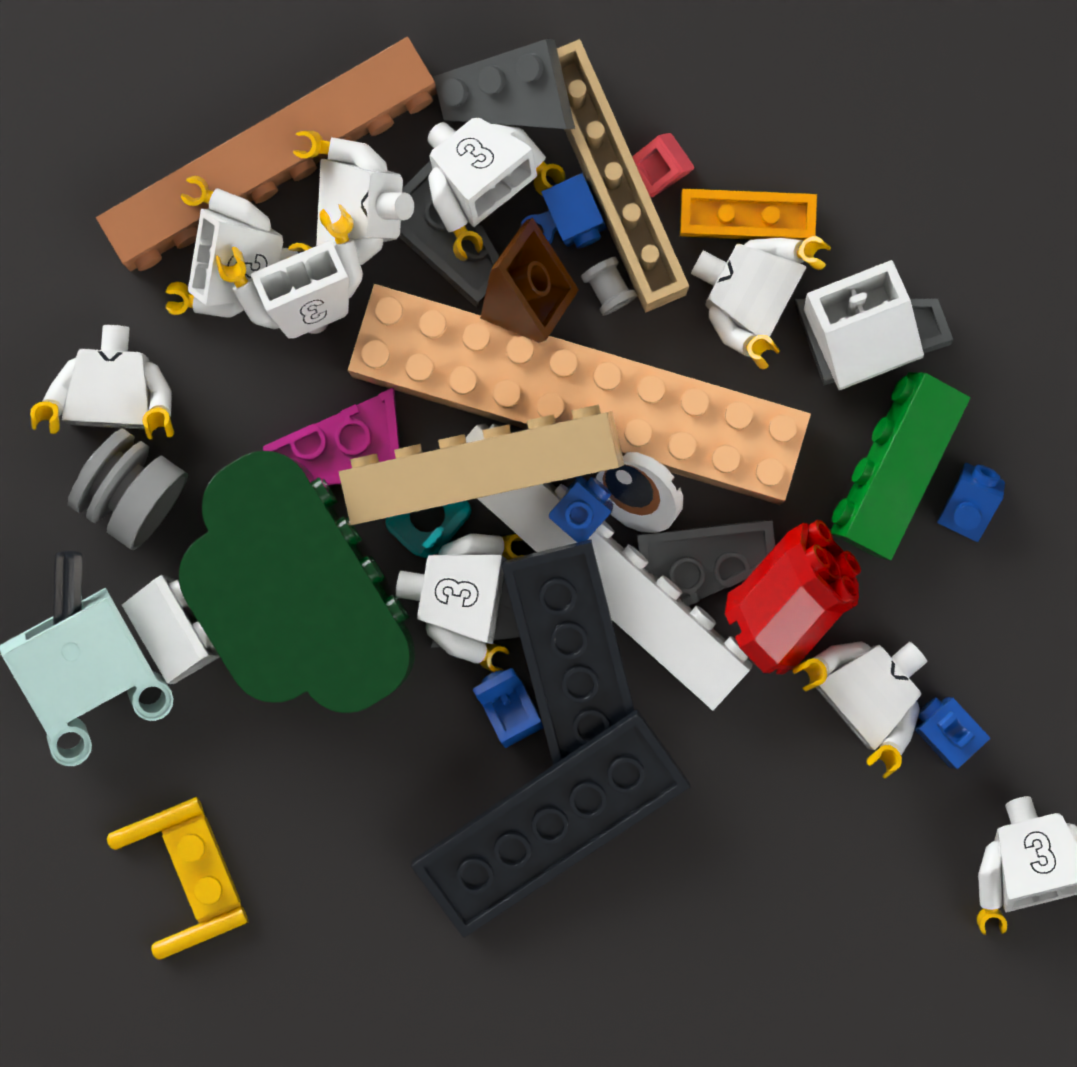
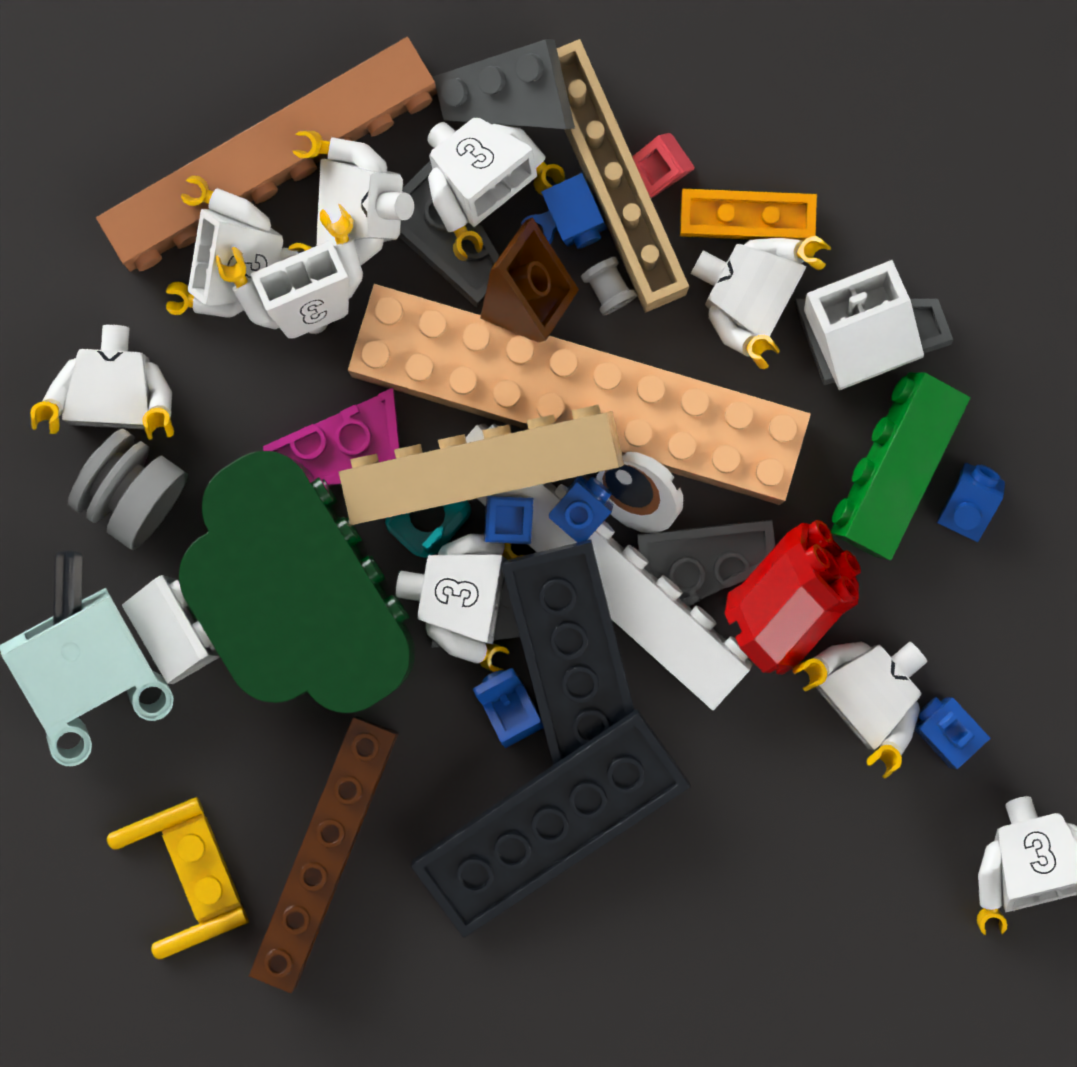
(323, 854): none -> reddish brown brick
(508, 519): none -> blue tile

